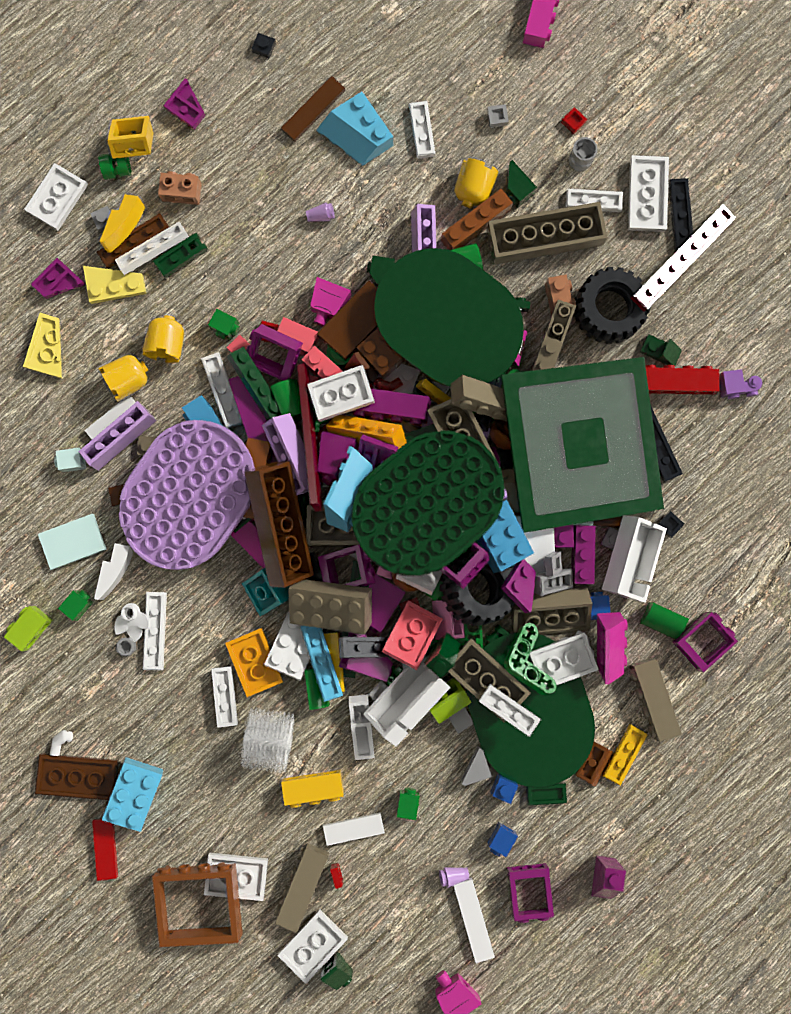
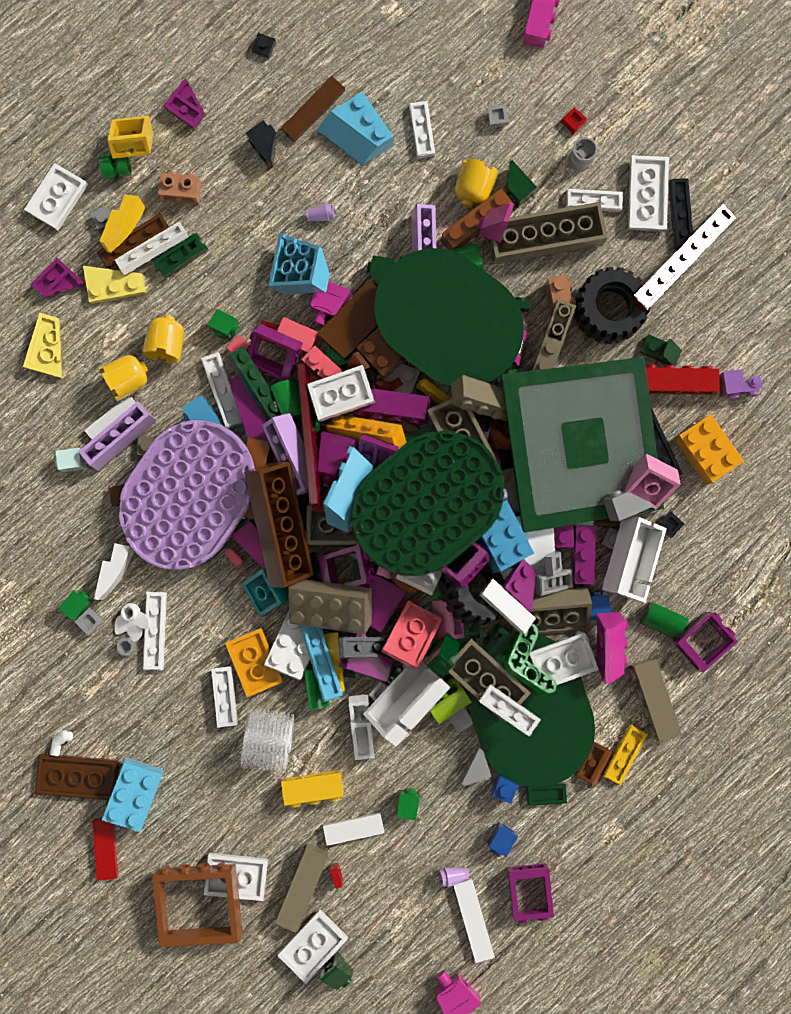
(27, 628): lime brick -> none
(72, 541): light aqua tile -> none
(89, 621): none -> light grey plate
(234, 556): none -> coral tile
(263, 141): none -> black slope
(298, 267): none -> medium azure wedge
(495, 222): none -> dark pink slope
(507, 606): none -> white tile
(608, 878): magenta slope -> none
(624, 504): none -> light grey slope
(653, 480): none -> bright pink slope
(708, 450): none -> light orange brick

